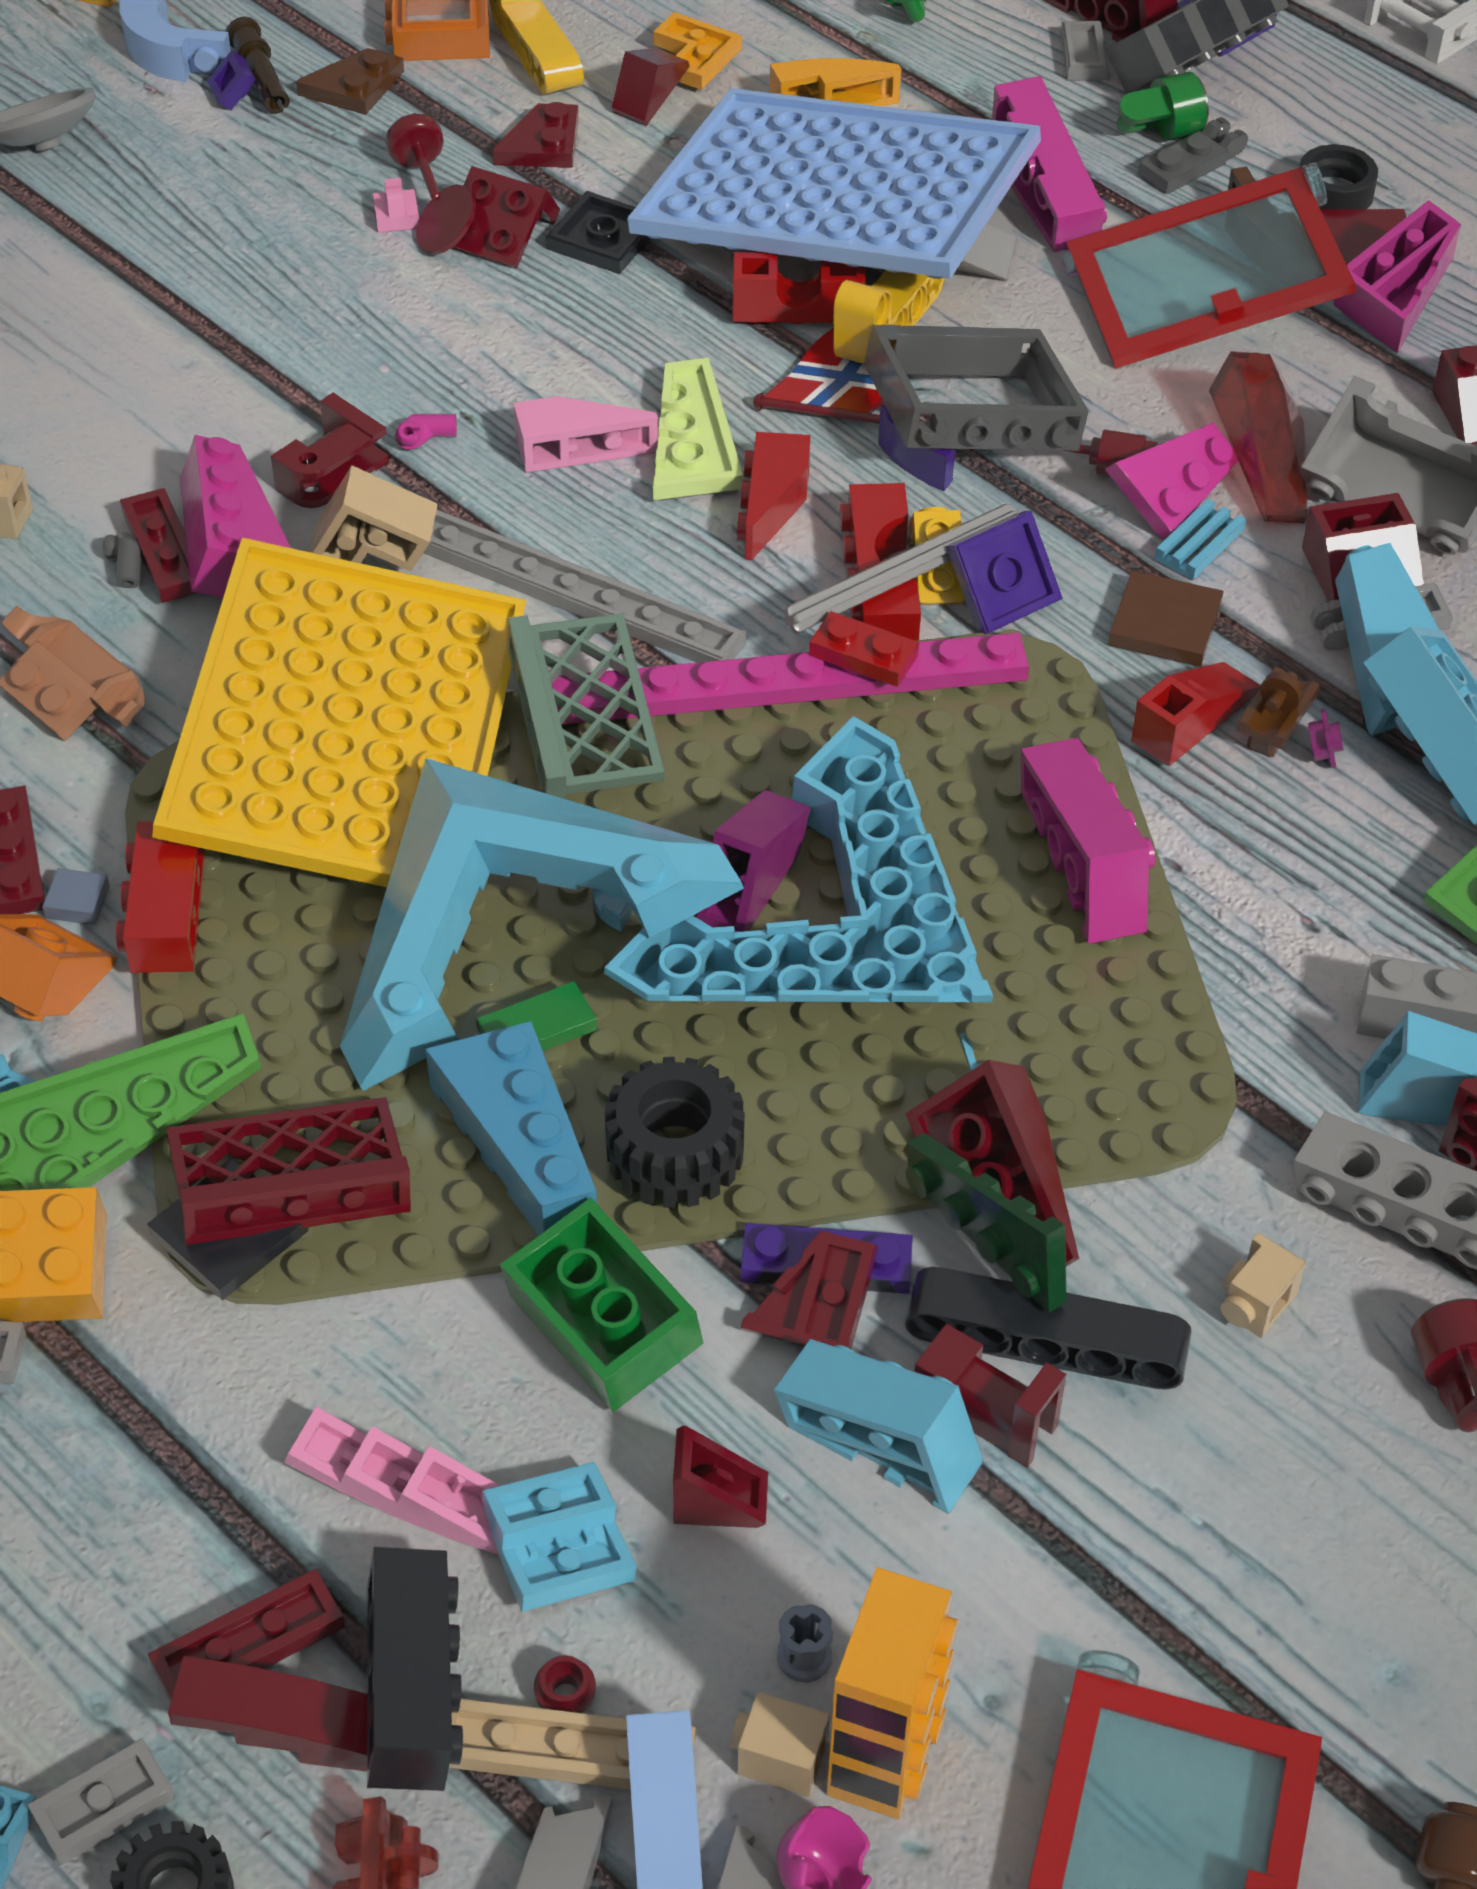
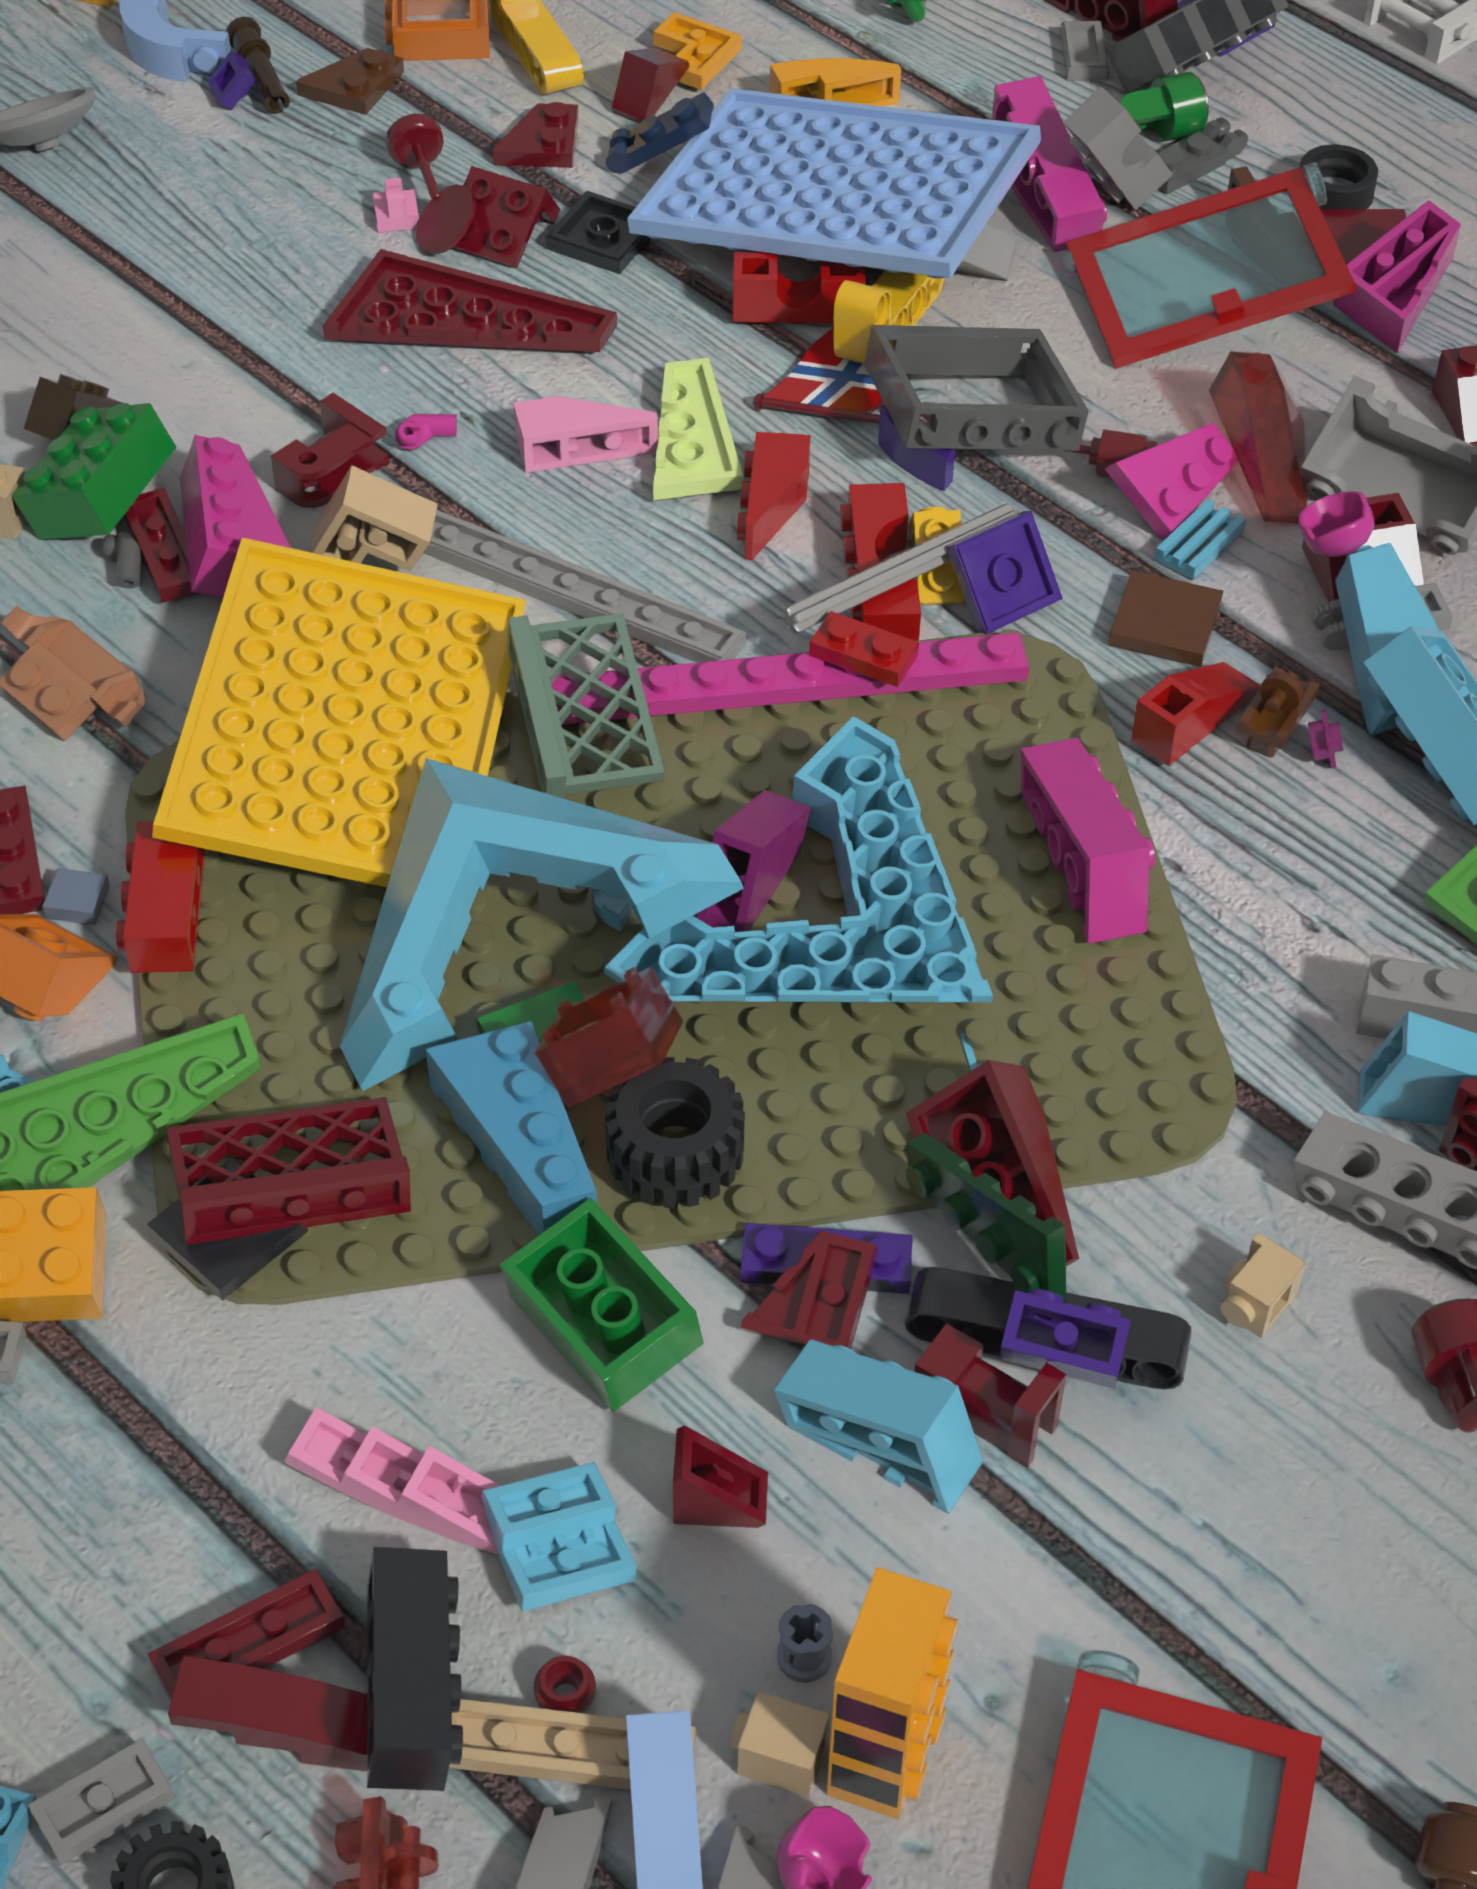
(59, 400): none -> dark brown slope
(94, 471): none -> green brick
(439, 305): none -> dark red wing
(609, 1036): none -> clear red container
(659, 133): none -> dark blue plate
(1072, 1338): none -> dark purple brick
(1115, 150): none -> light grey arch
(1337, 524): none -> dark pink hair

